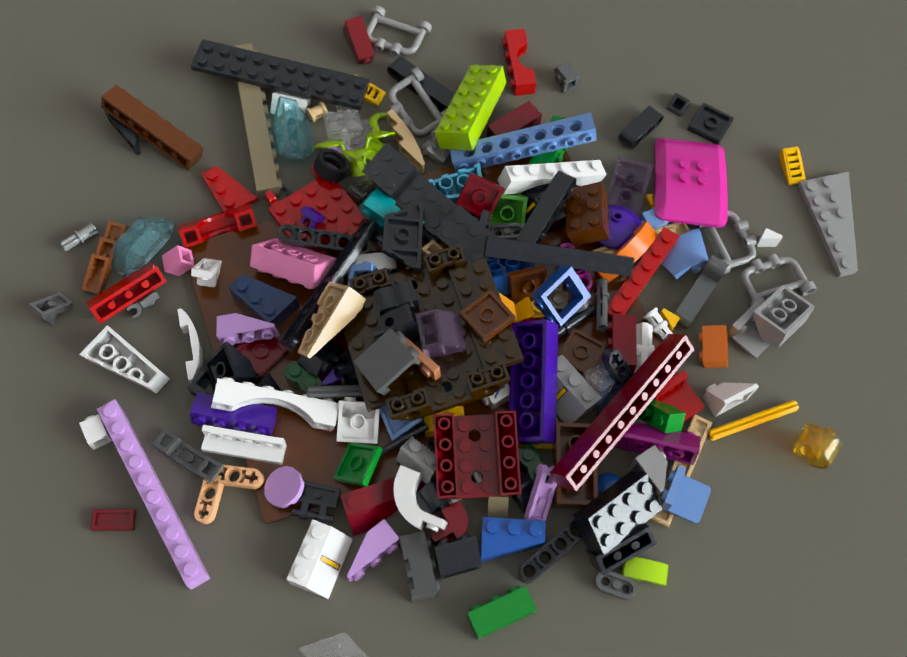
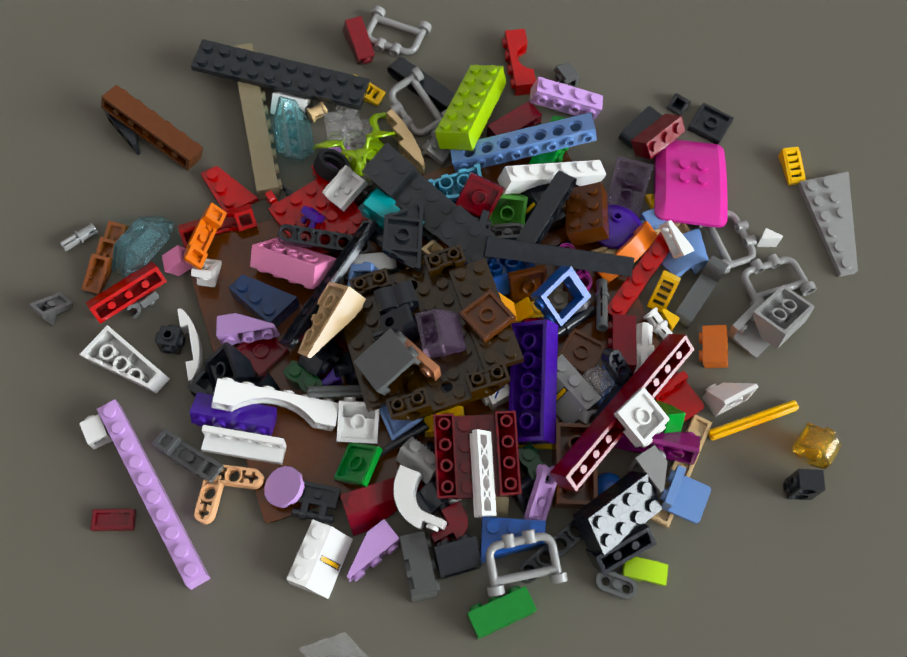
(170, 339): none -> black brick
(203, 235): none -> orange slope
(344, 188): none -> white bracket
(482, 473): none -> white fence
(509, 541): none -> light grey bar
(565, 98): none -> lavender brick
(584, 415): none -> light grey hand
(641, 418): none -> white plate
(658, 136): none -> dark red brick
(671, 278): none -> yellow slope
(675, 240): none -> white slope
(804, 484): none -> black brick

